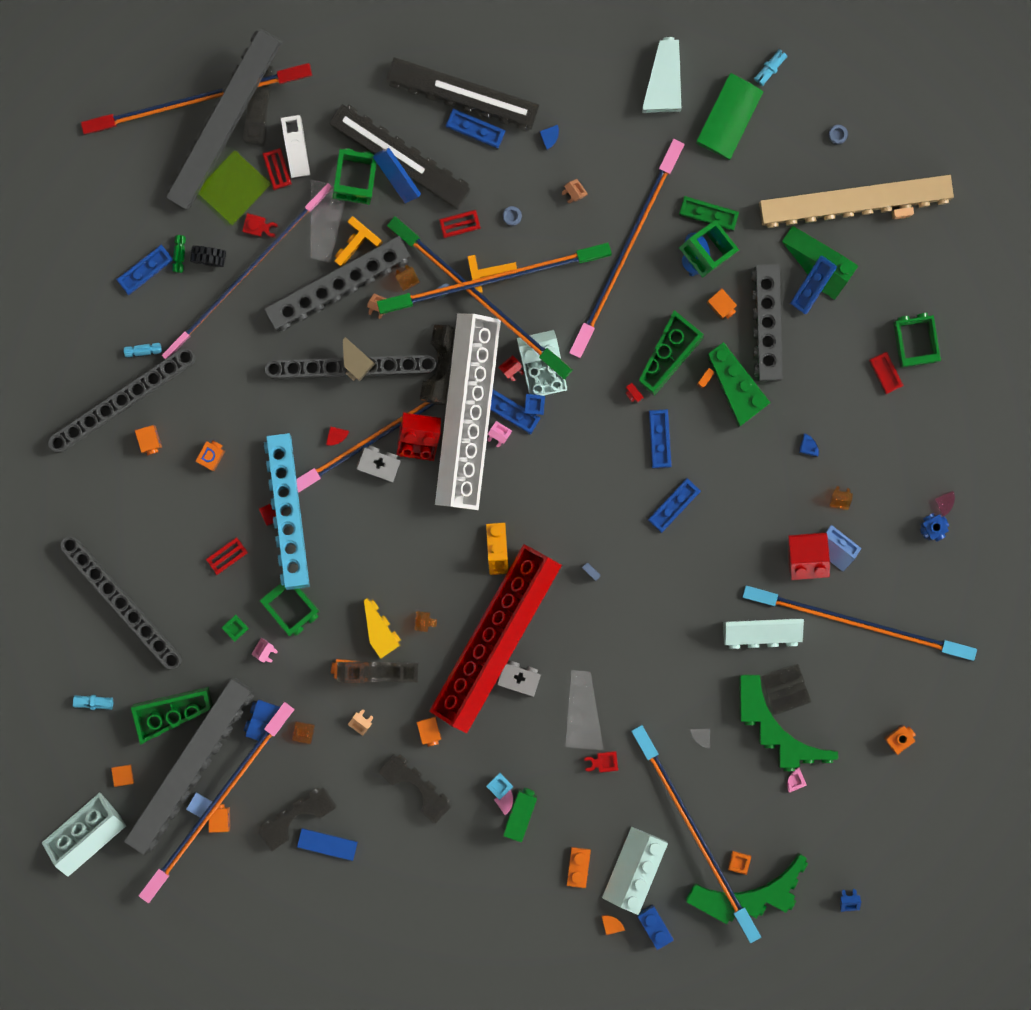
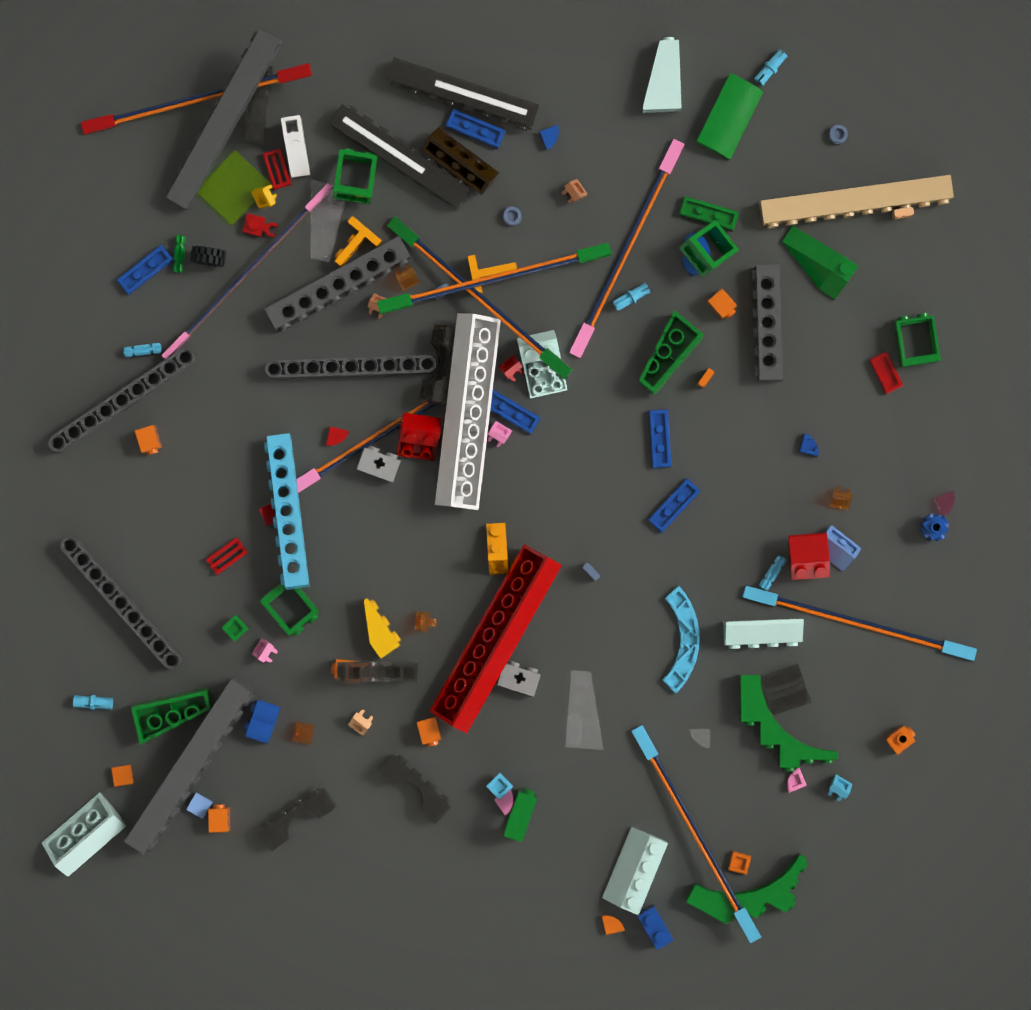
(161, 876): piece -> none
(210, 455): orange brick -> none
(263, 196): none -> yellow tile
(327, 844): blue tile -> none
(355, 361): dark tan slope -> none
(396, 175): blue tile -> none
(460, 161): none -> dark brown brick
(461, 231): red tile -> none
(534, 404): blue tile -> none
(578, 867): orange plate -> none
(606, 762): red plate -> none
(631, 296): none -> medium azure axle
(633, 393): red plate -> none
(689, 640): none -> medium azure tile
(738, 387): green wedge -> none
(773, 572): none -> medium azure axle
(813, 284): blue tile -> none
(840, 787): none -> medium azure tile
(850, 903): blue tile -> none

